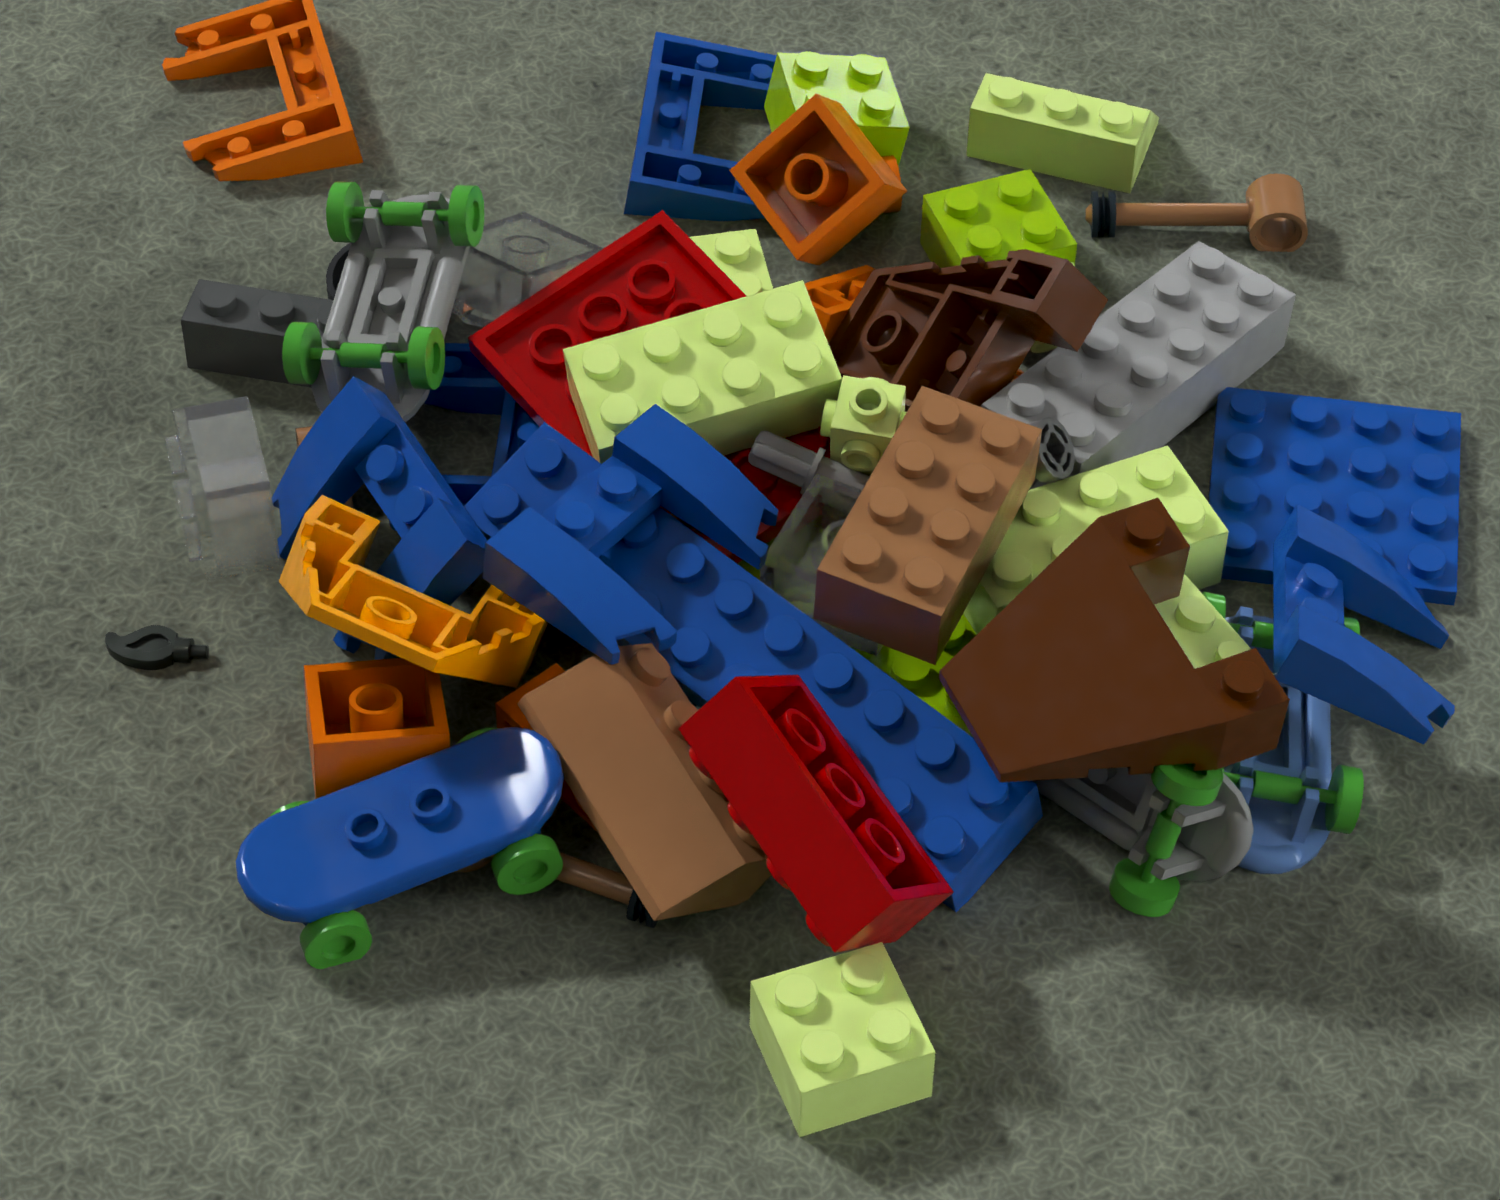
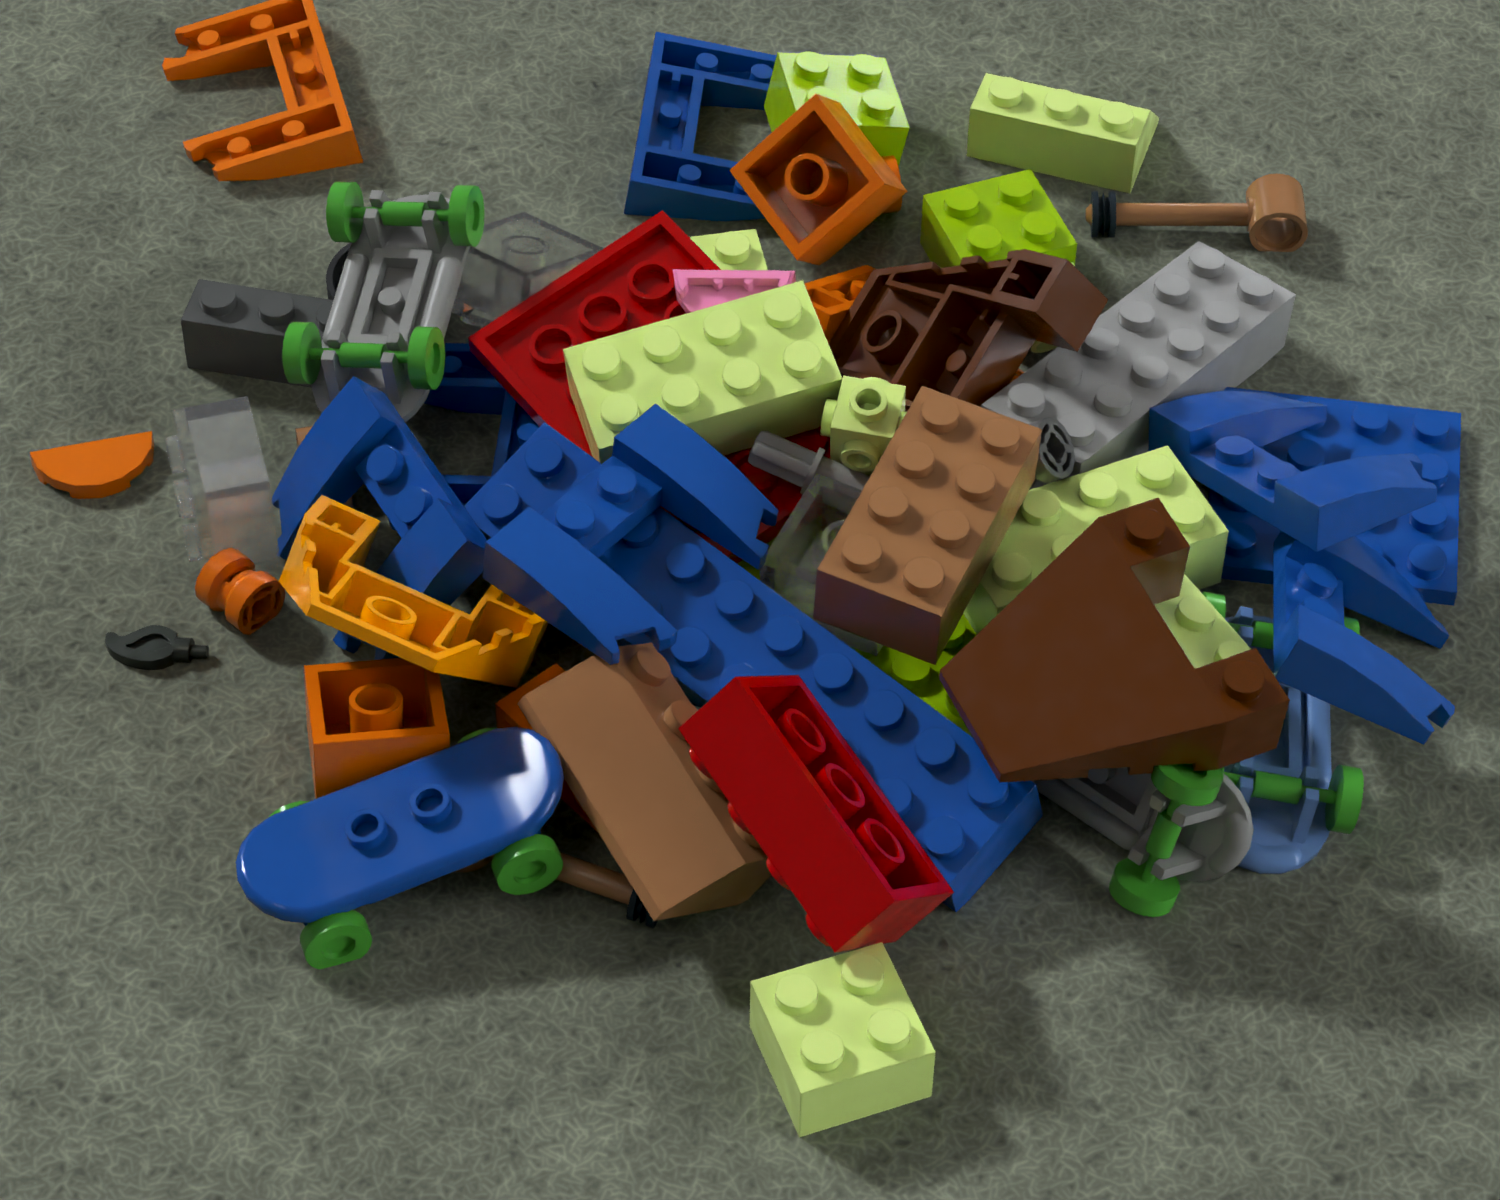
(95, 467): none -> orange tile
(233, 586): none -> orange wheel
(712, 287): none -> bright pink tile
(1220, 443): none -> blue wedge

